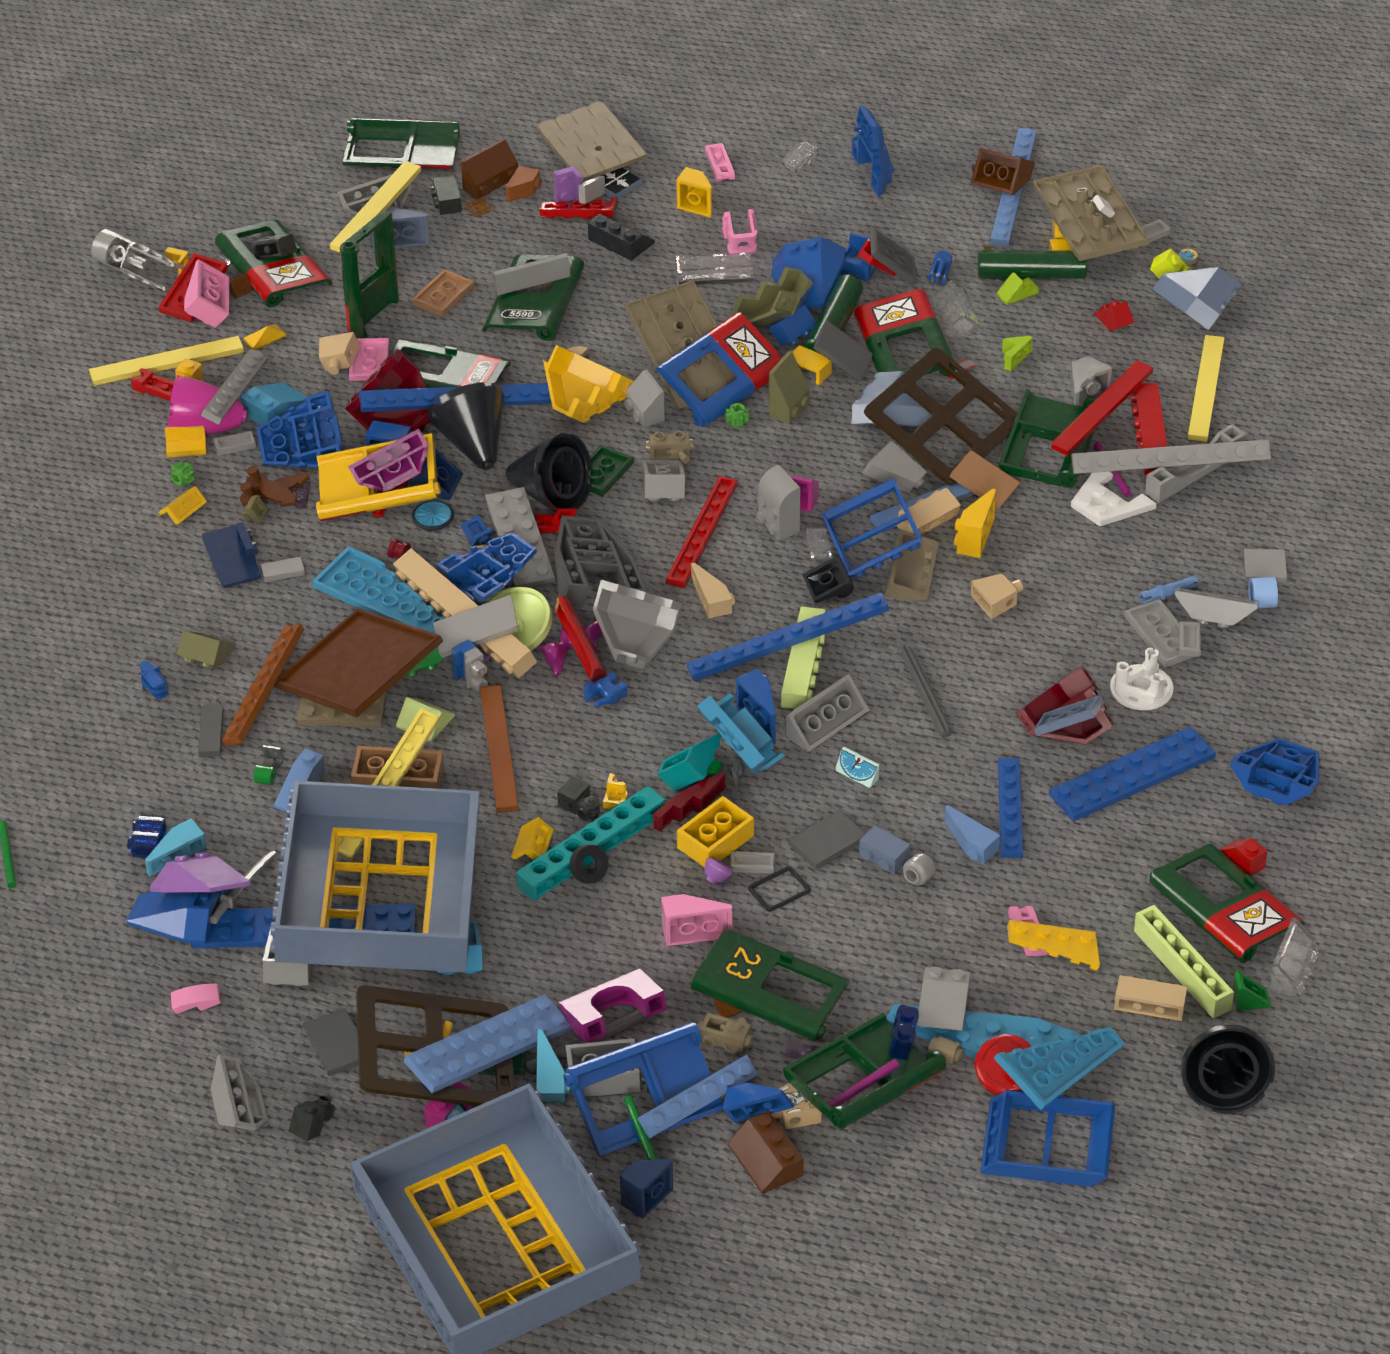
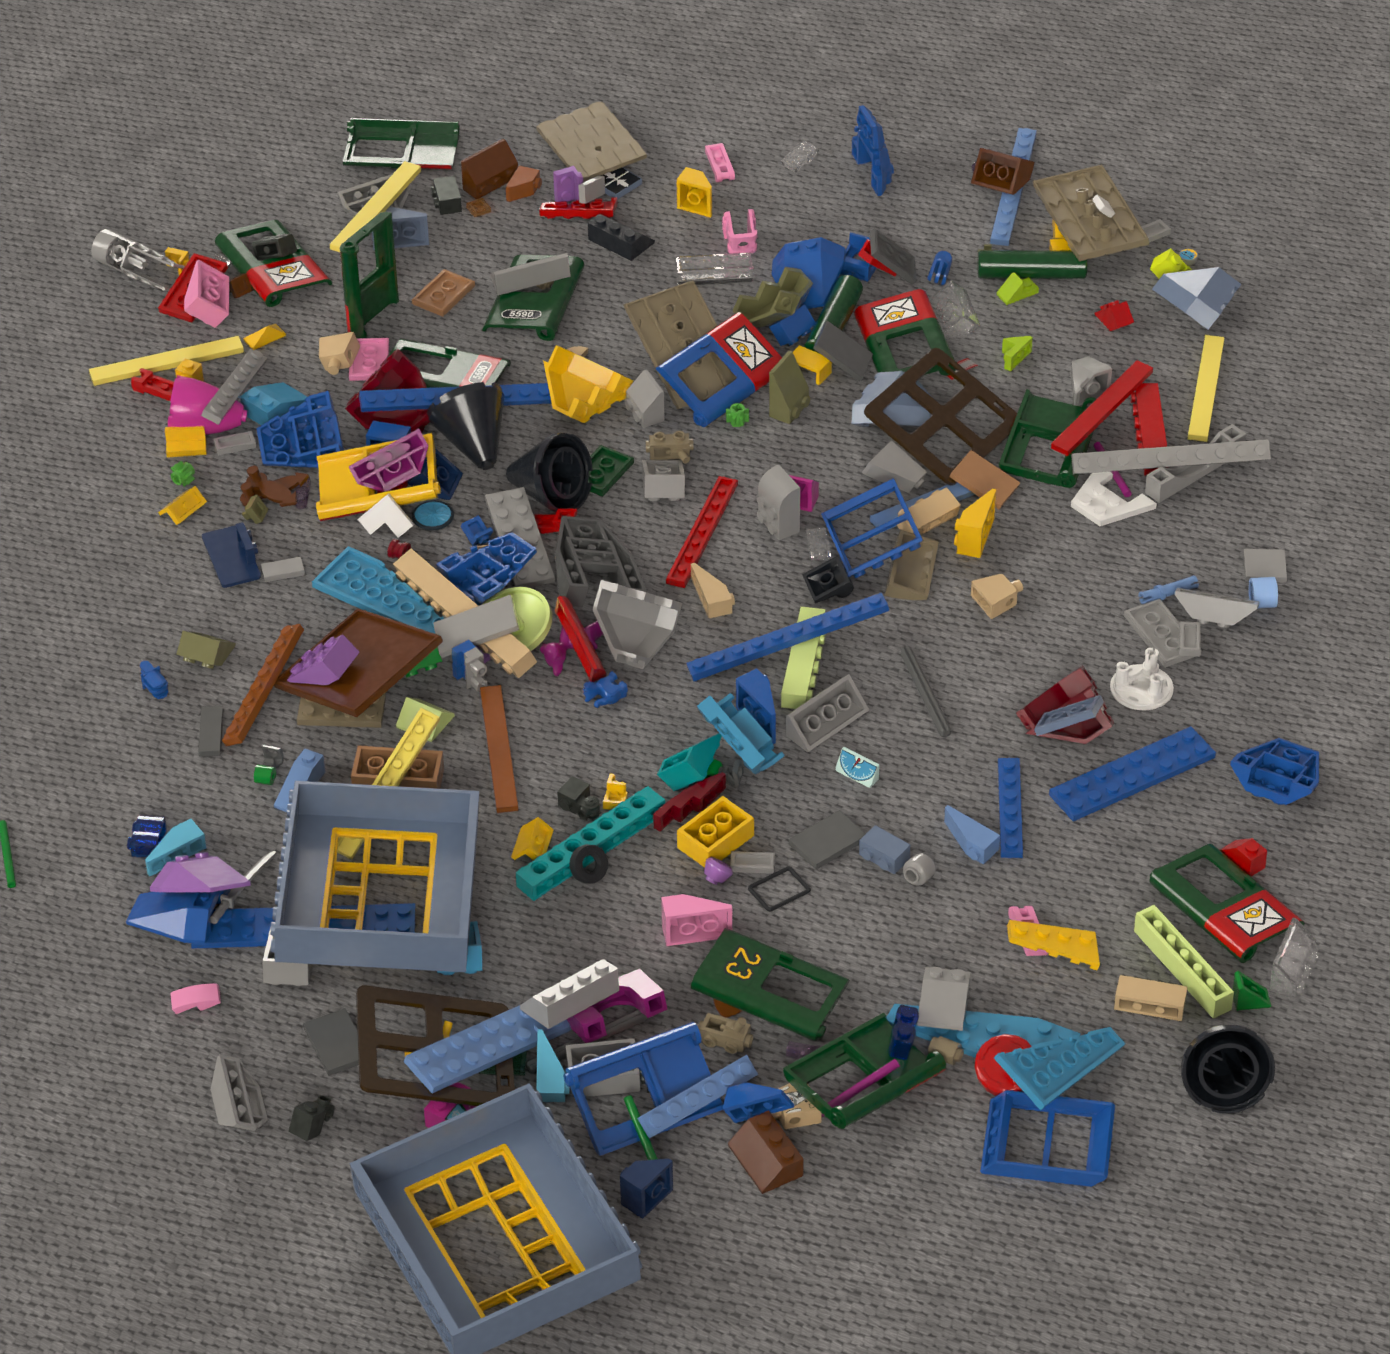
(325, 662): none -> medium lavender slope
(386, 512): none -> white tile
(573, 994): none -> light grey slope

